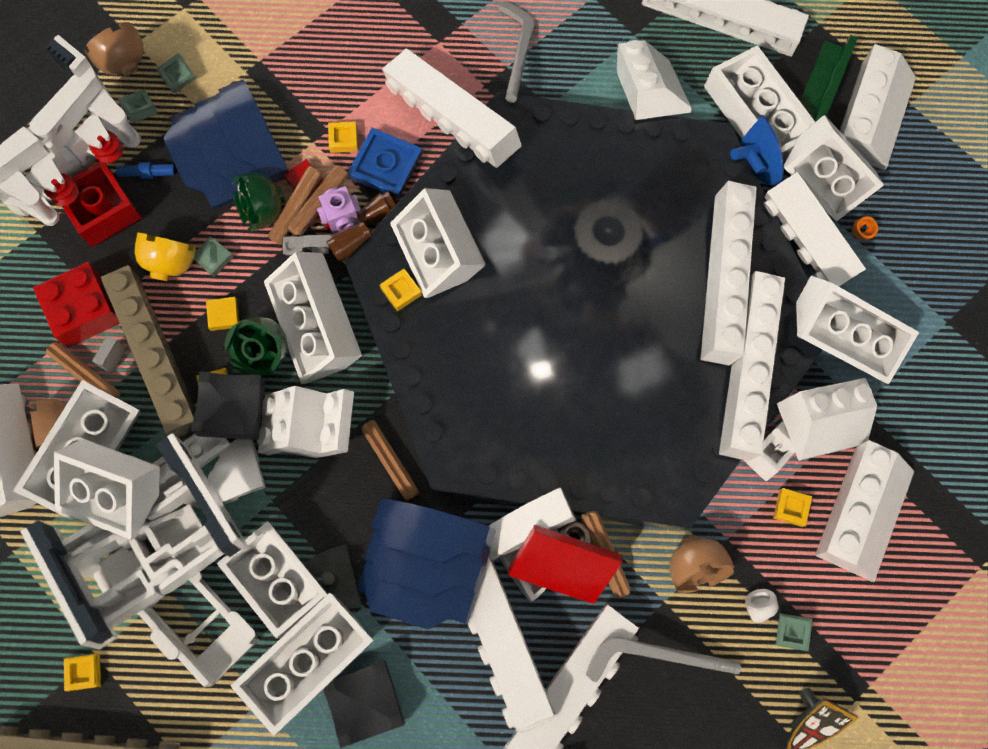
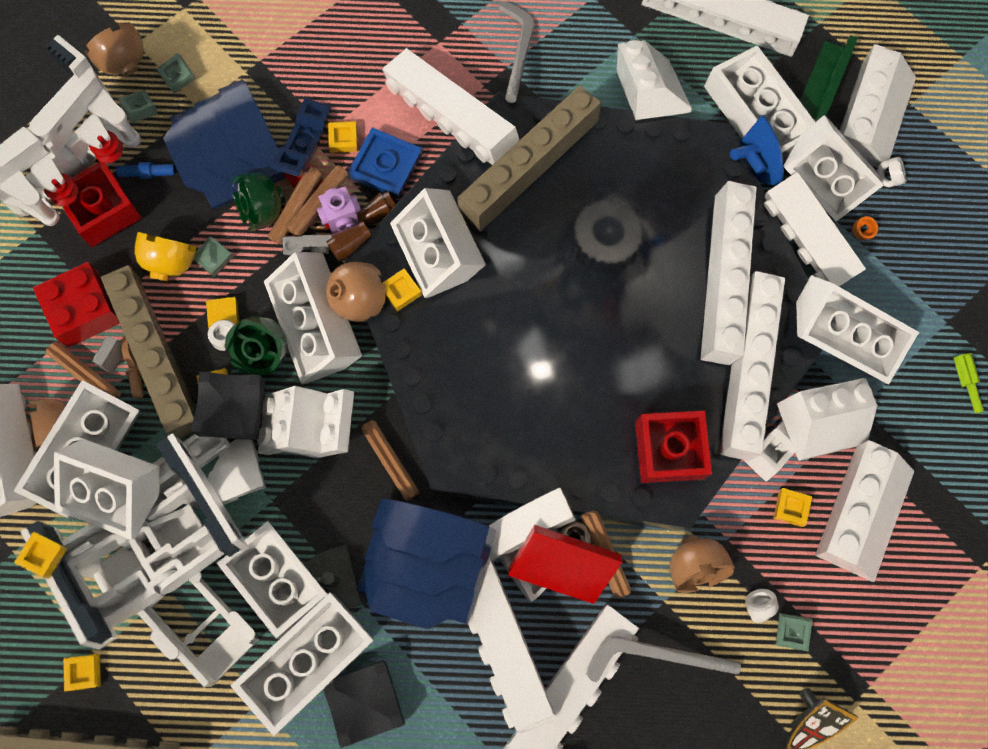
(40, 555): none -> yellow tile
(133, 372): none -> medium nougat piece
(218, 332): none -> white tile
(303, 140): none -> dark blue slope
(355, 291): none -> medium nougat cylinder
(529, 158): none -> dark tan brick
(673, 446): none -> red brick
(896, 170): none -> white tile
(969, 377): none -> lime axle

